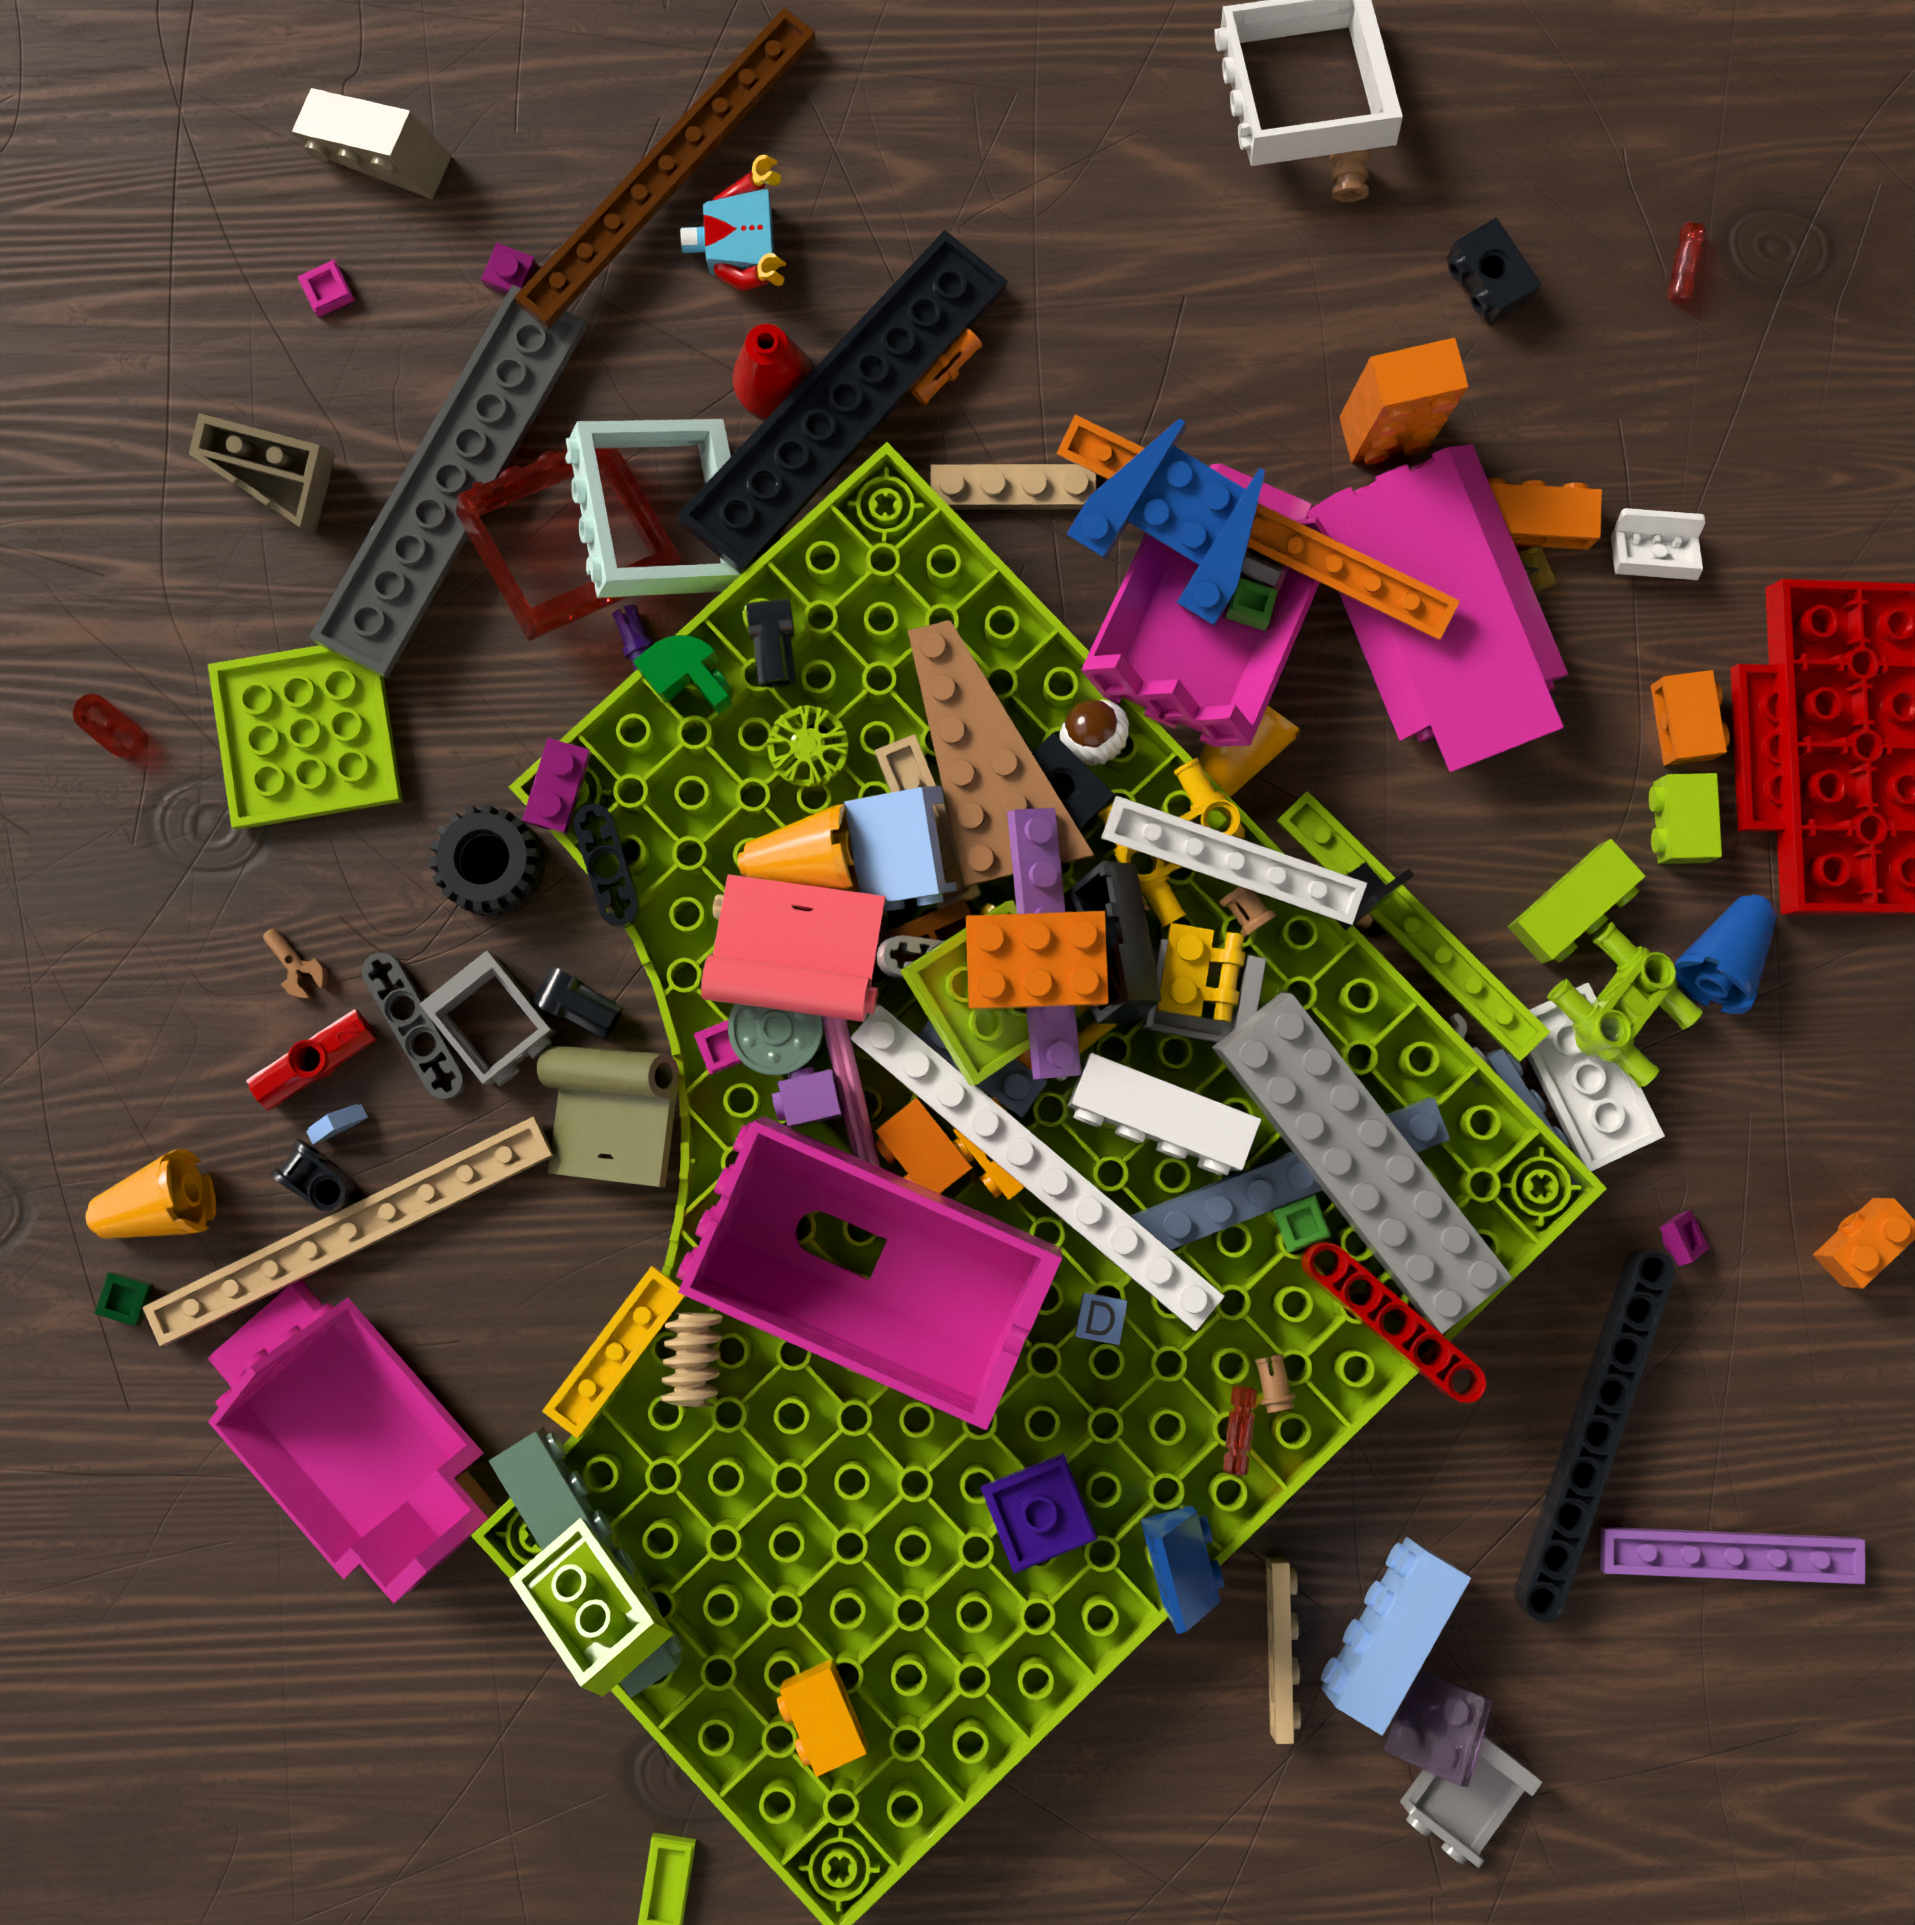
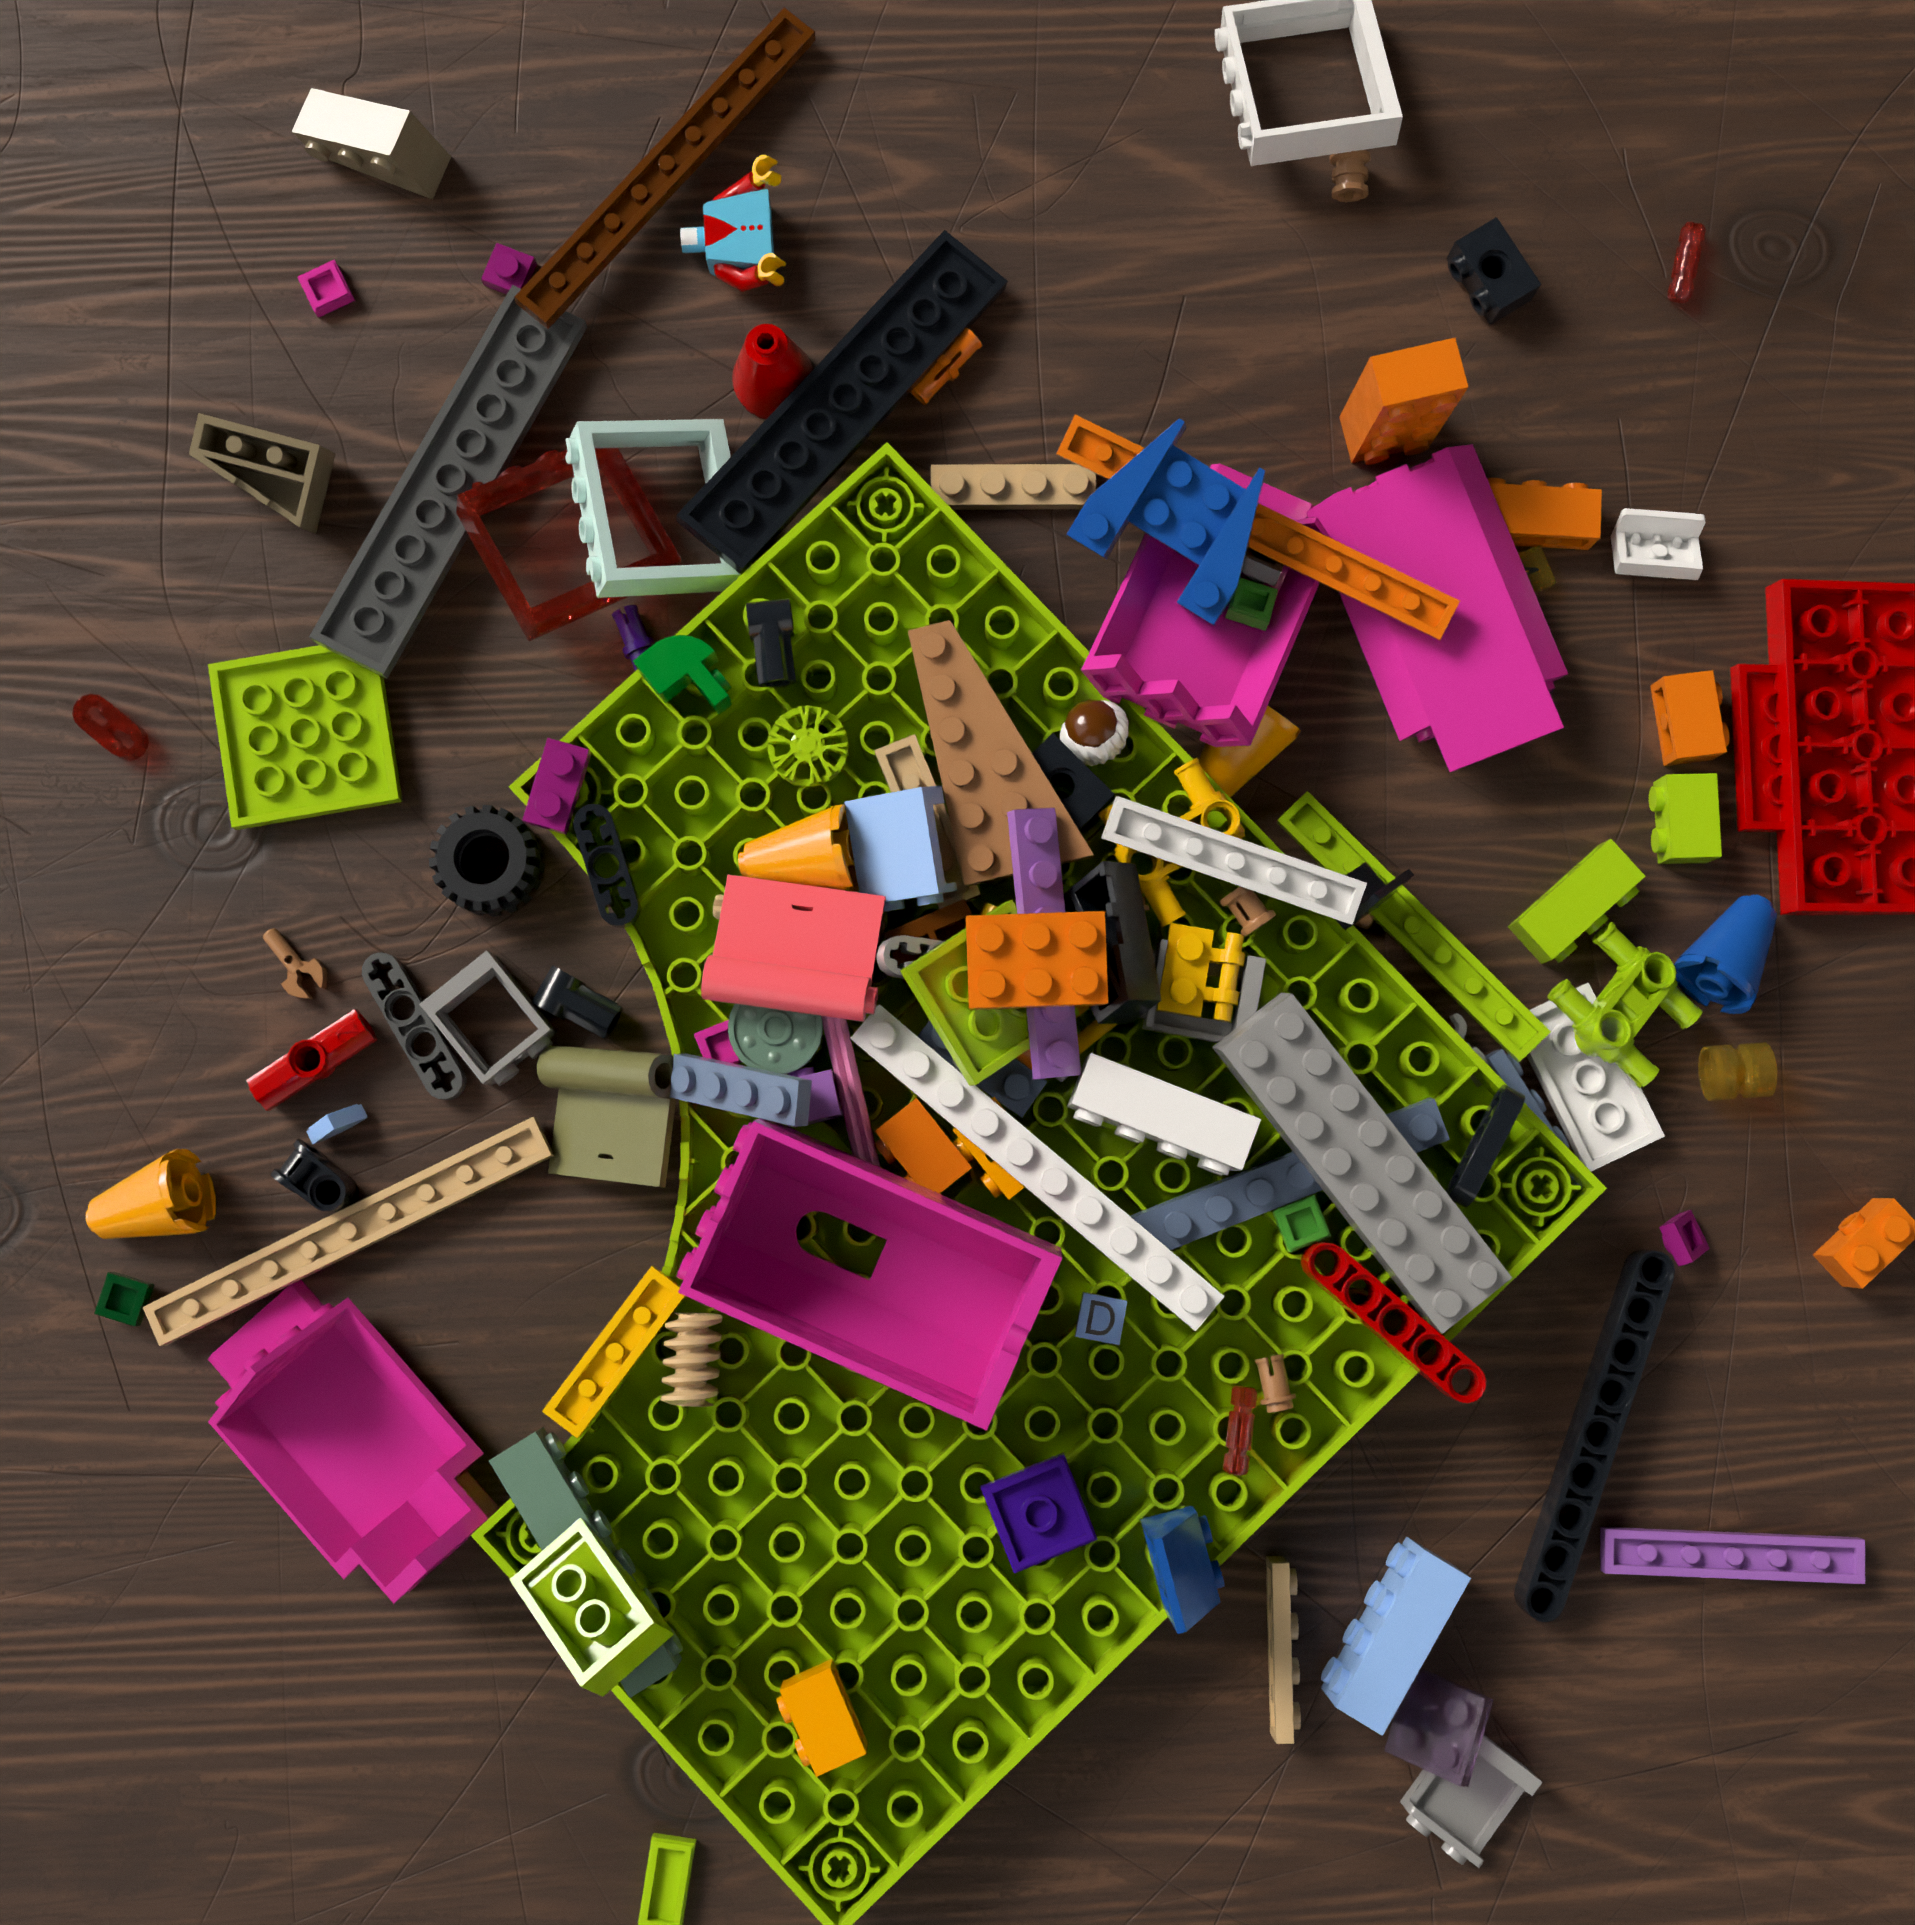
(741, 1089): none -> sand blue plate
(1485, 1145): none -> black beam
(1743, 1071): none -> clear yellow wheel

